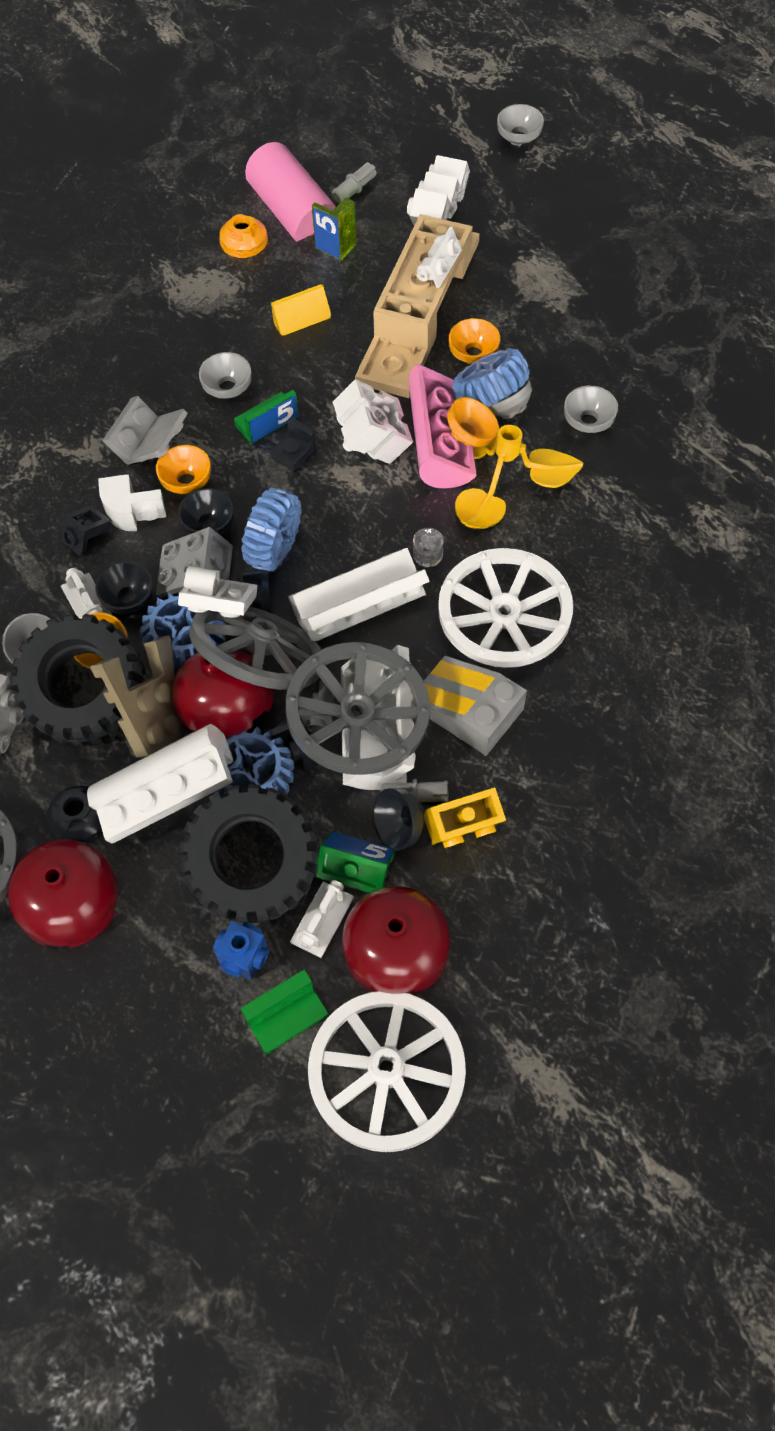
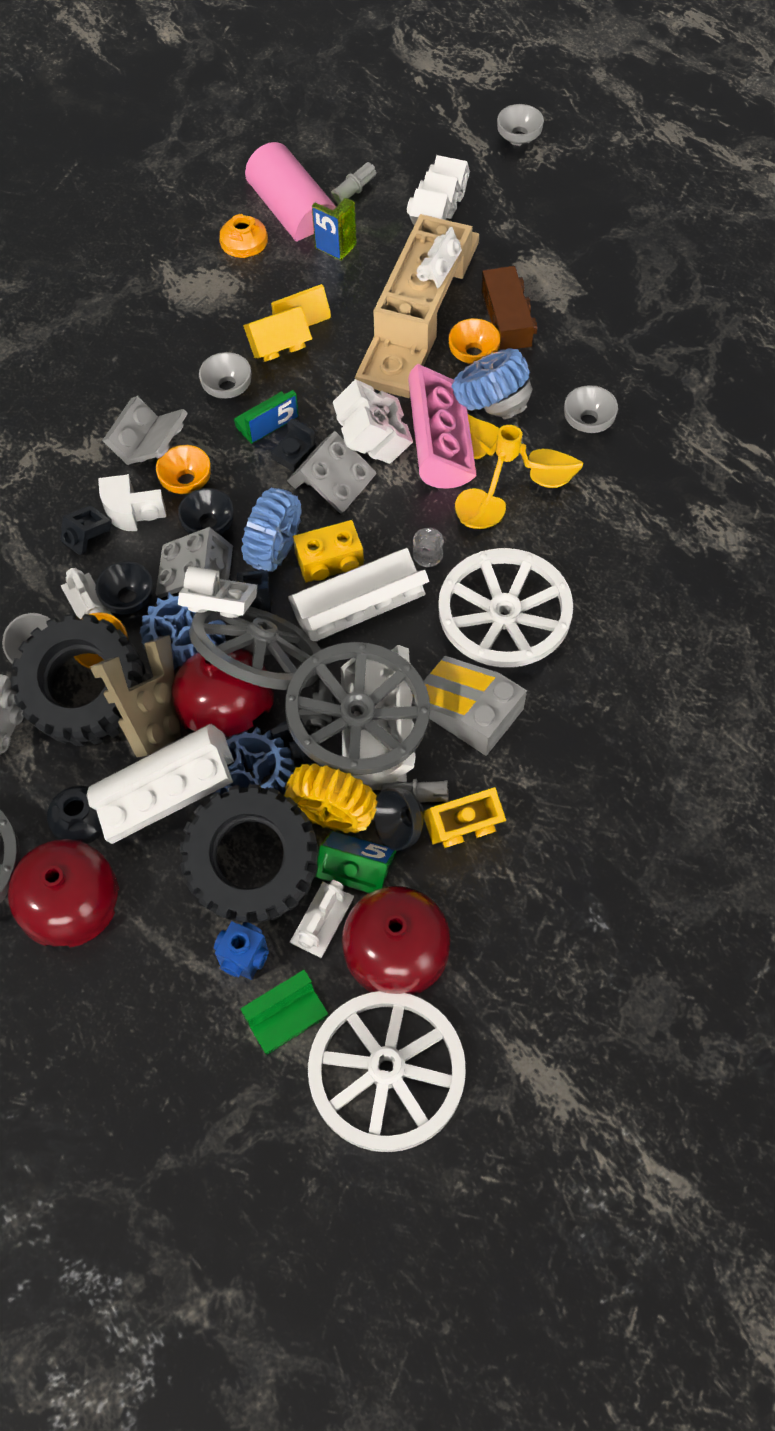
(277, 333): none -> yellow brick
(328, 551): none -> yellow brick
(332, 798): none -> yellow gear
(334, 472): none -> light grey bracket
(475, 418): light orange piece -> none
(508, 307): none -> reddish brown brick

